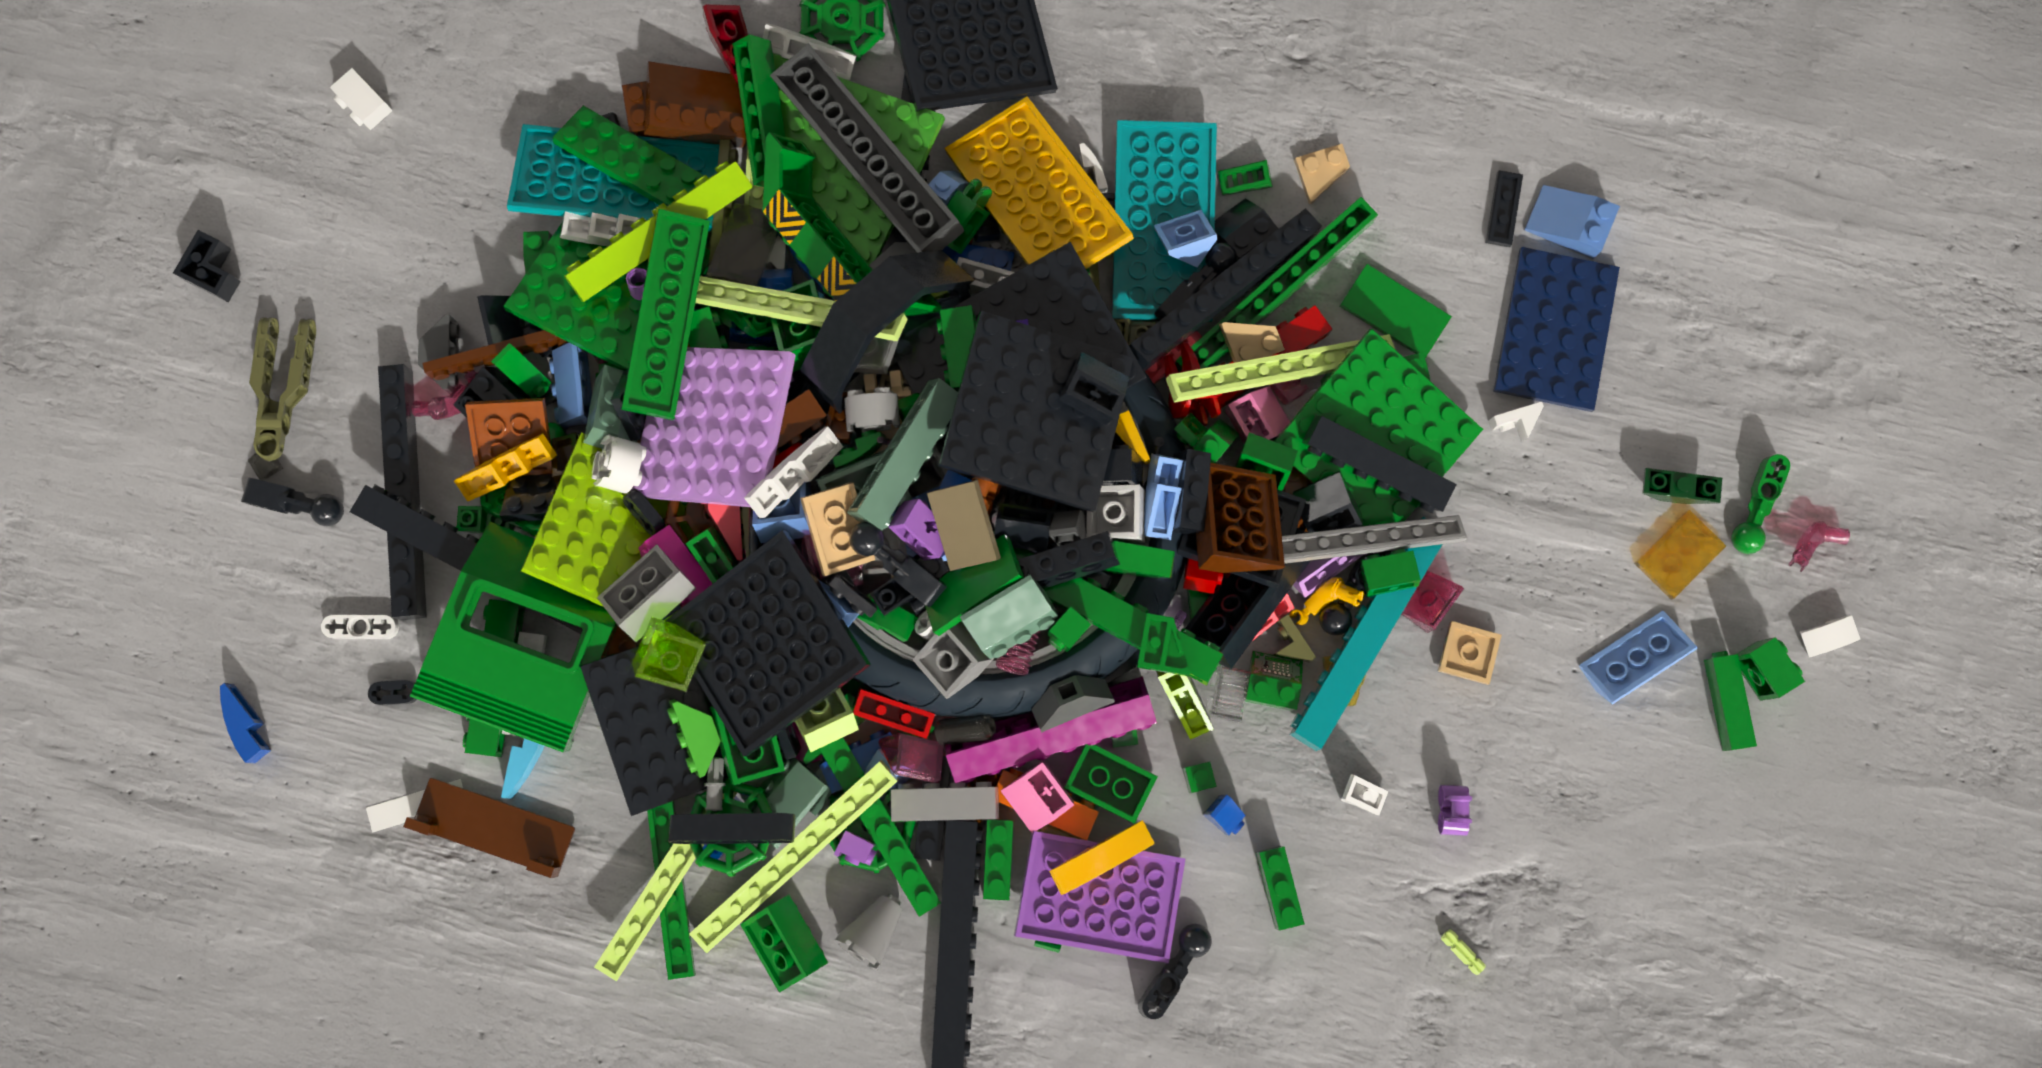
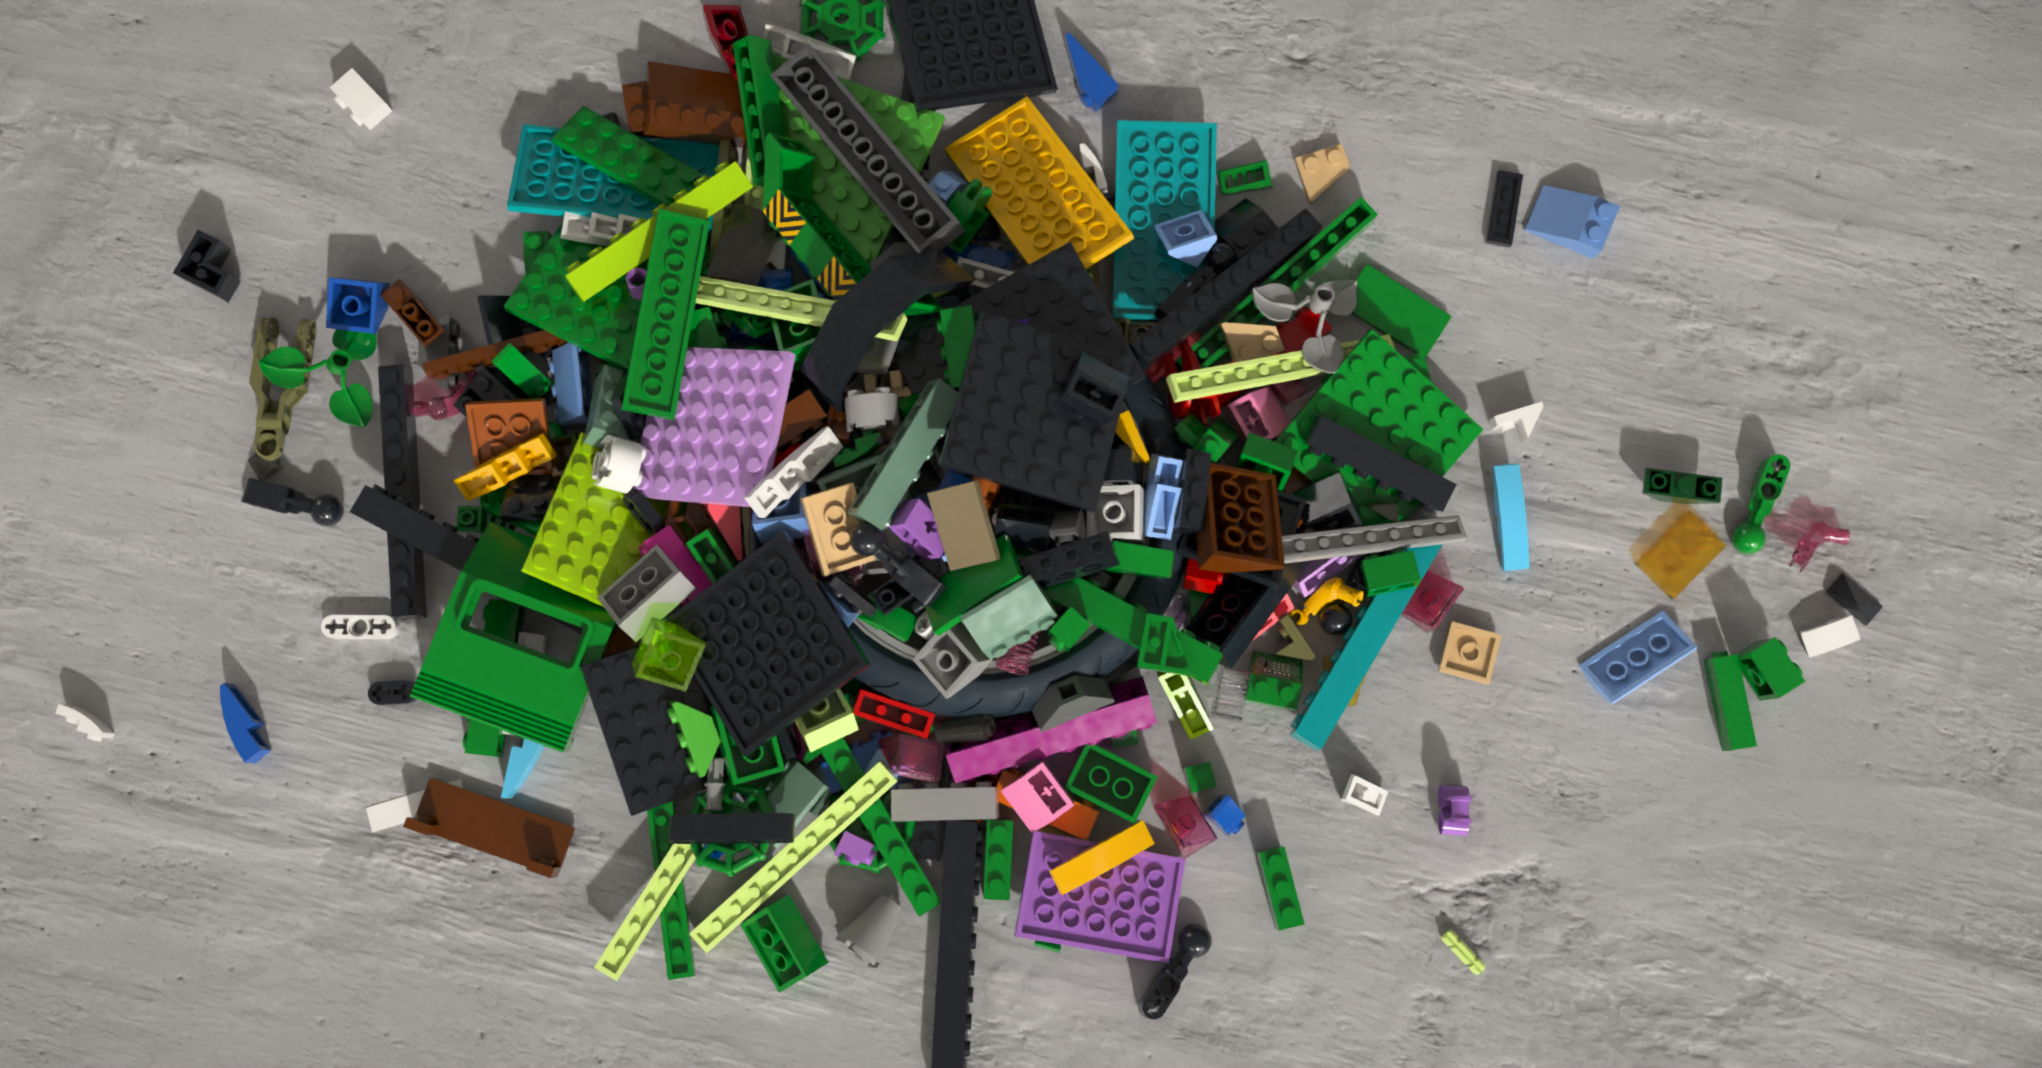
(87, 722): none -> white slope
(351, 404): none -> green plant
(355, 304): none -> blue slope
(412, 312): none -> reddish brown slope
(1092, 81): none -> blue slope
(1185, 825): none -> clear pink slope
(1336, 296): none -> light grey plant
(1384, 509): none -> clear smoke slope
(1511, 516): none -> medium azure slope
(1556, 329): dark blue plate -> none
(1854, 599): none -> black slope

